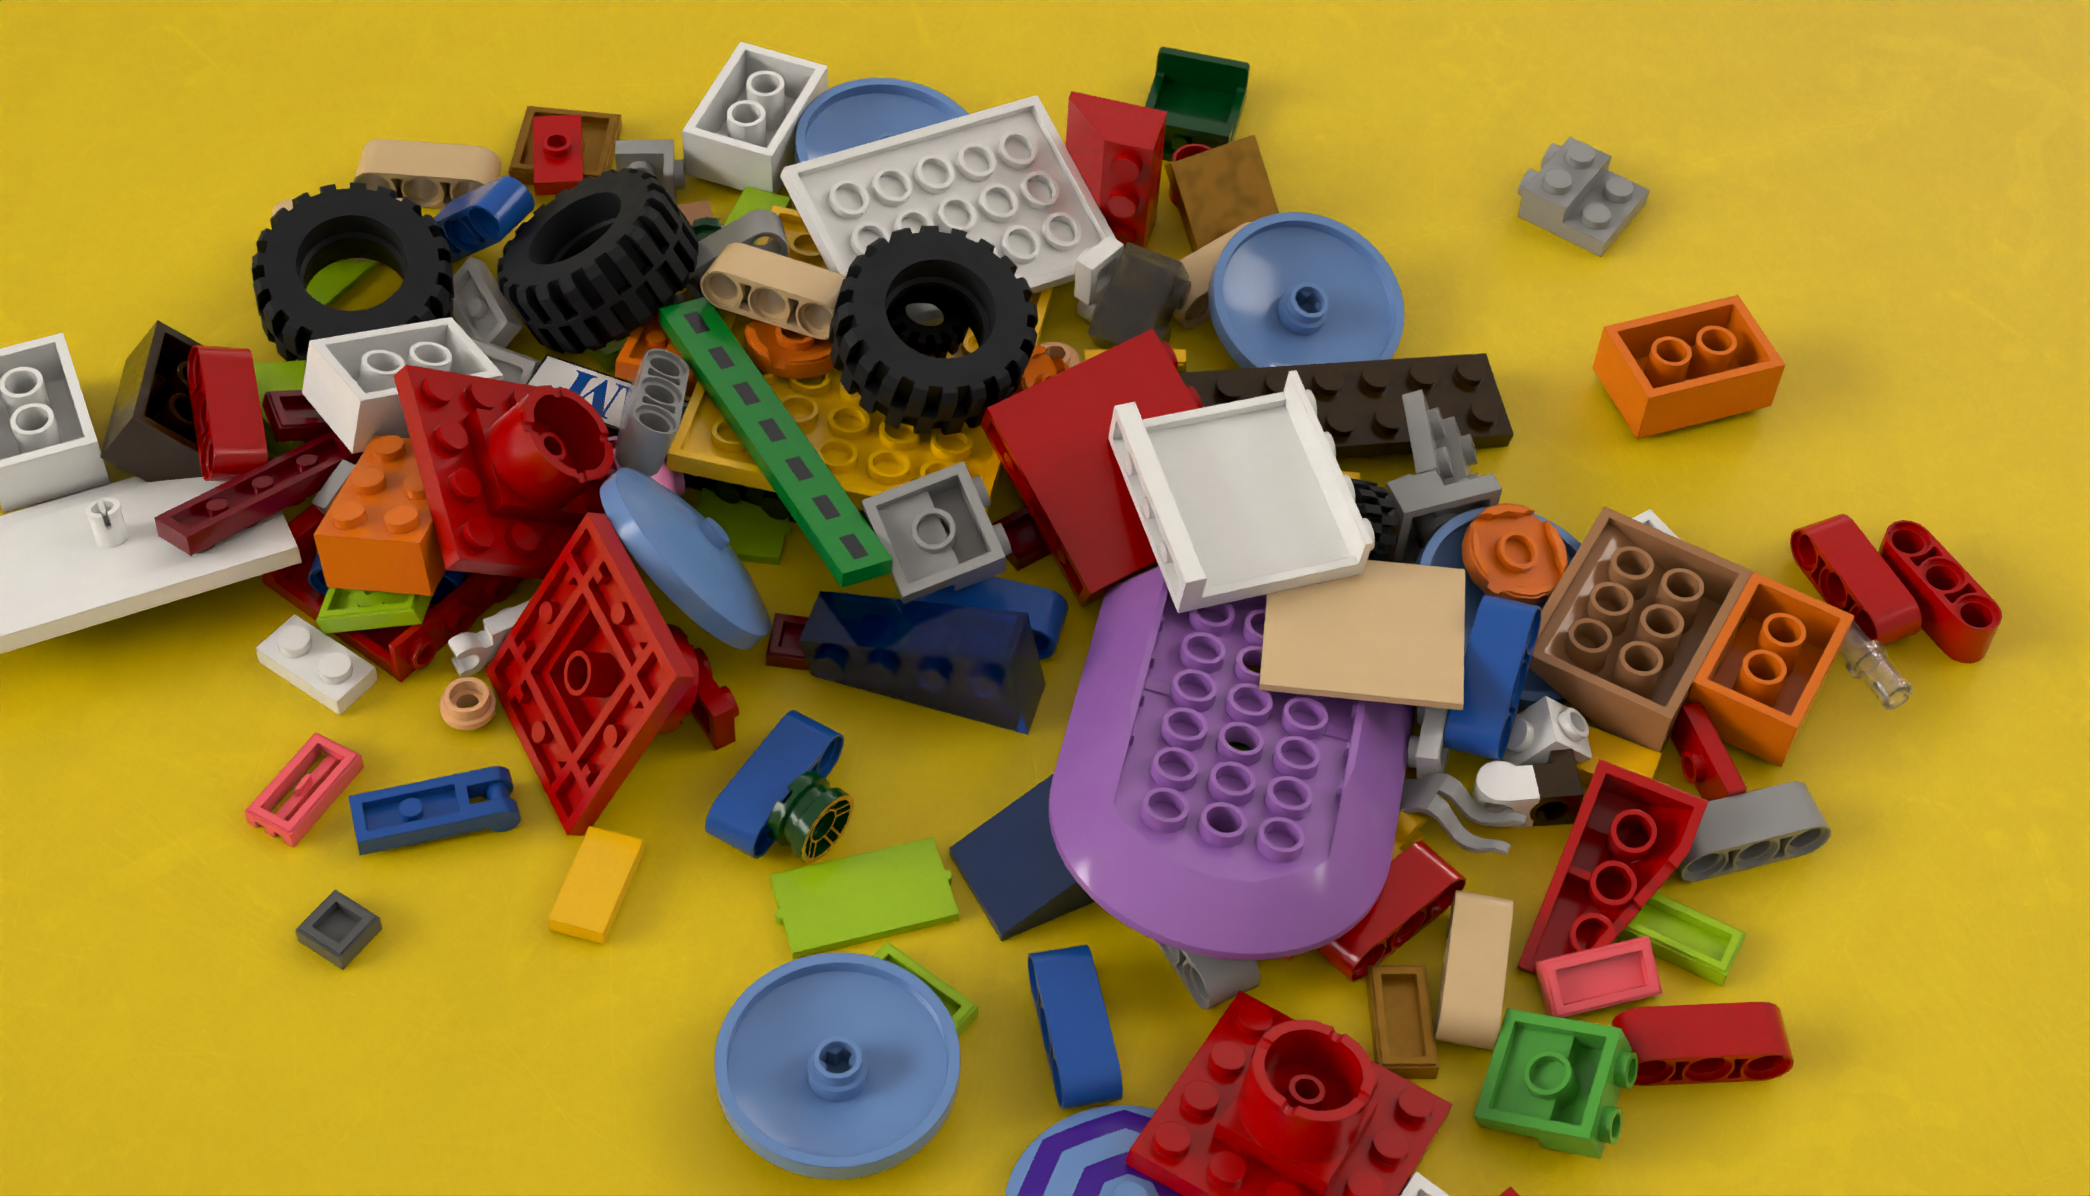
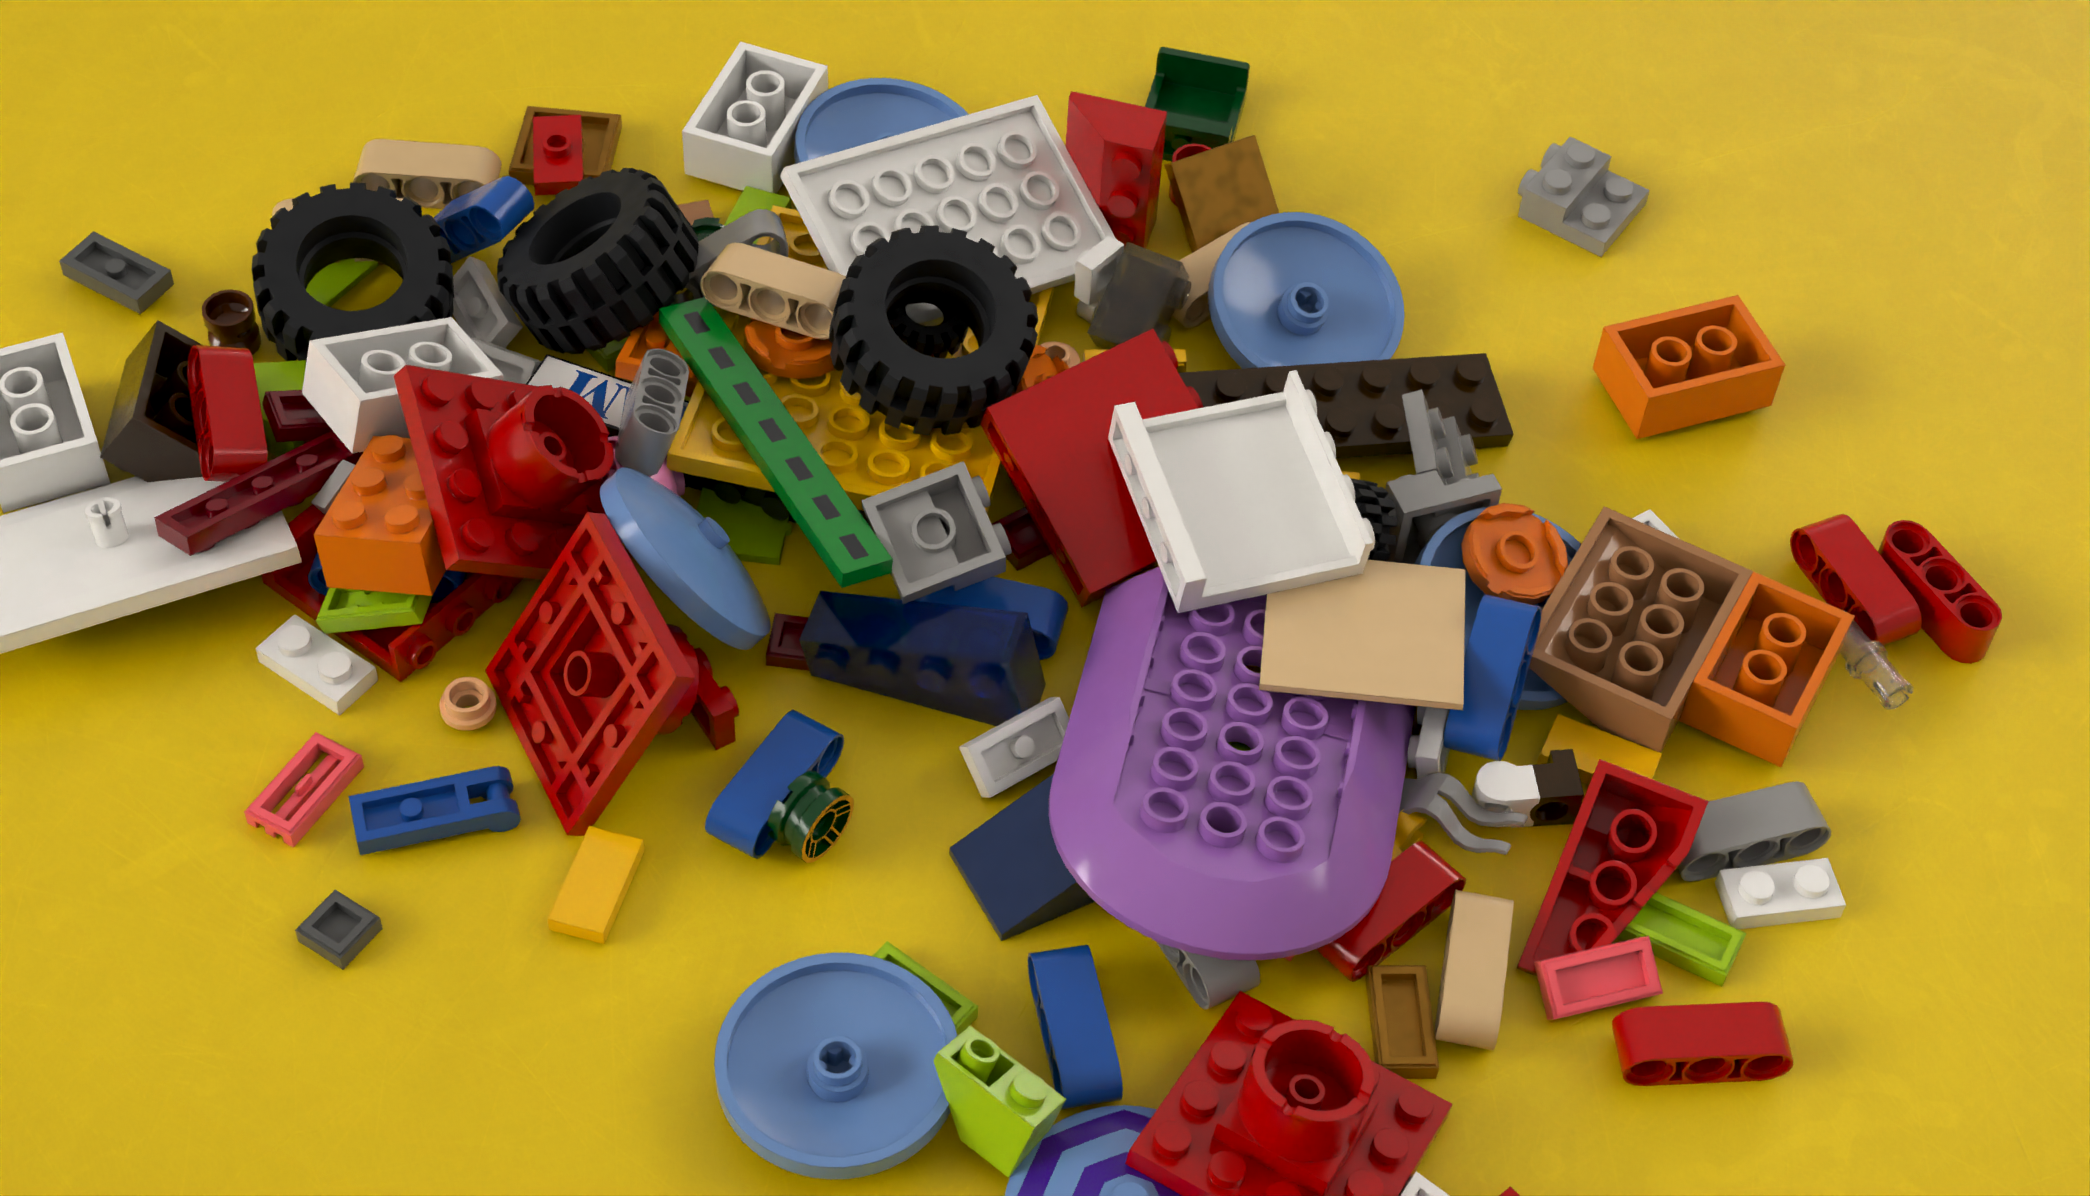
(117, 272): none -> dark grey plate
(231, 320): none -> reddish brown wheel
(477, 649): white plate -> none
(654, 158): light grey bracket -> none
(863, 897): lime piece -> none
(995, 1100): none -> lime slope
(1016, 747): none -> white plate
(1546, 728): white bracket -> none
(1557, 1082): bright green plate -> none
(1704, 755): red plate -> none
(1780, 893): none -> white plate

